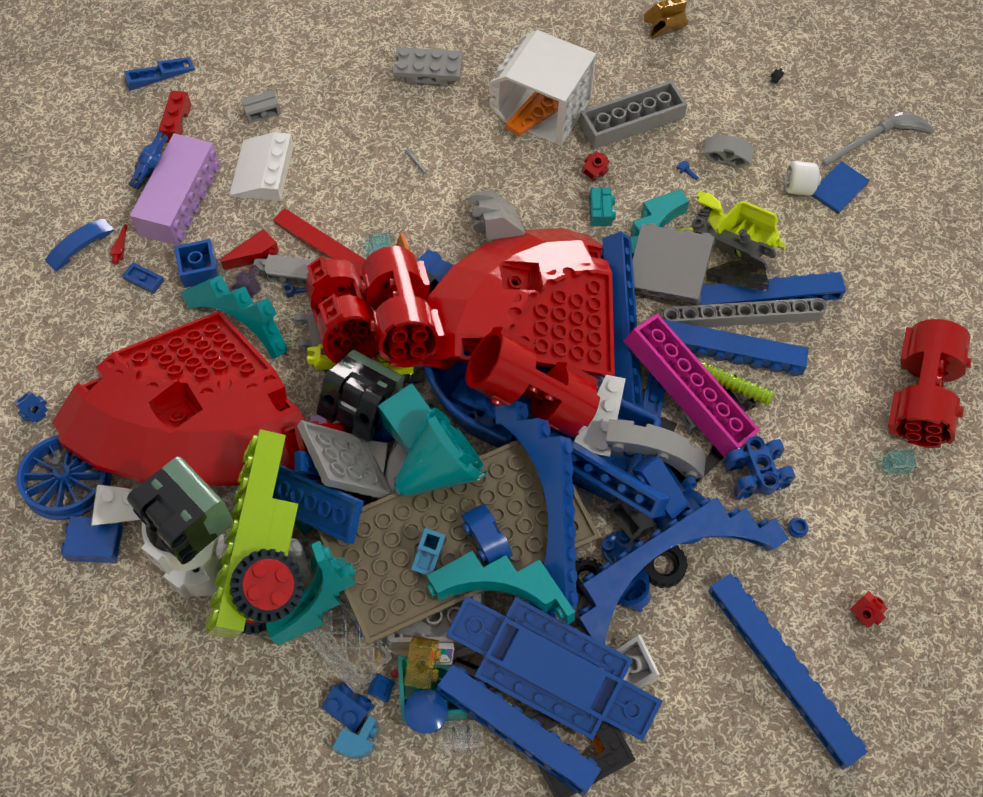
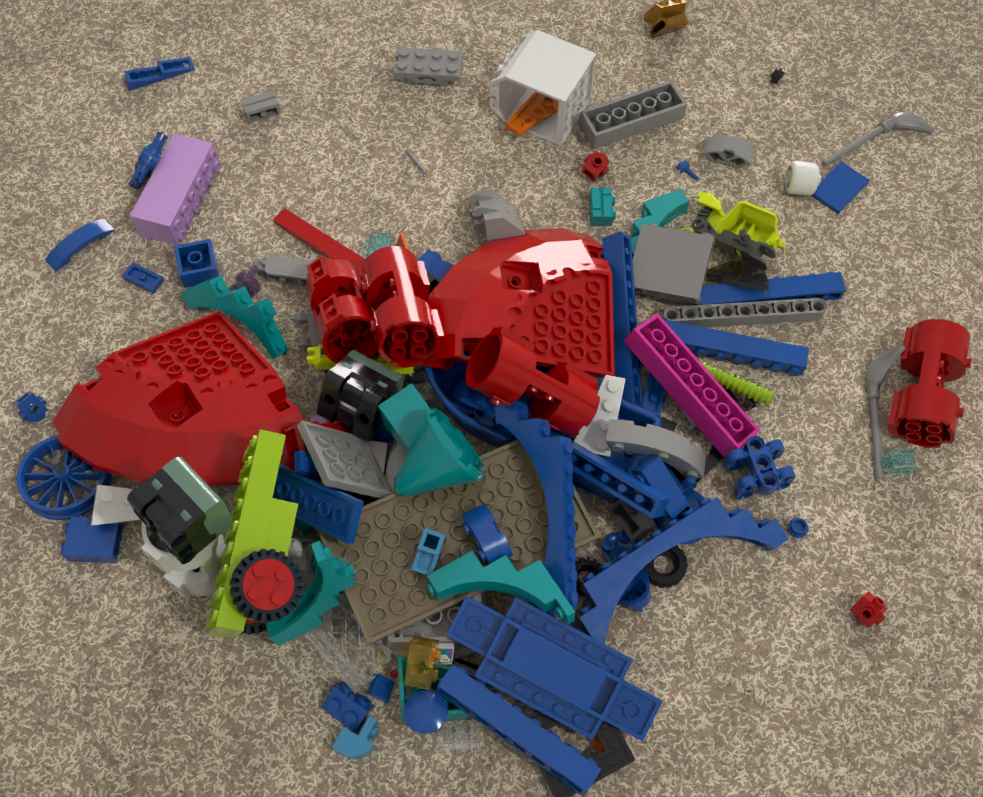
(117, 250): red piece -> none
(176, 108): red arch -> none
(254, 248): red slope -> none
(263, 167): white slope -> none
(293, 291): blue hand -> none
(642, 669): white slope -> none
(788, 673): blue brick -> none
(874, 378): none -> light grey piece

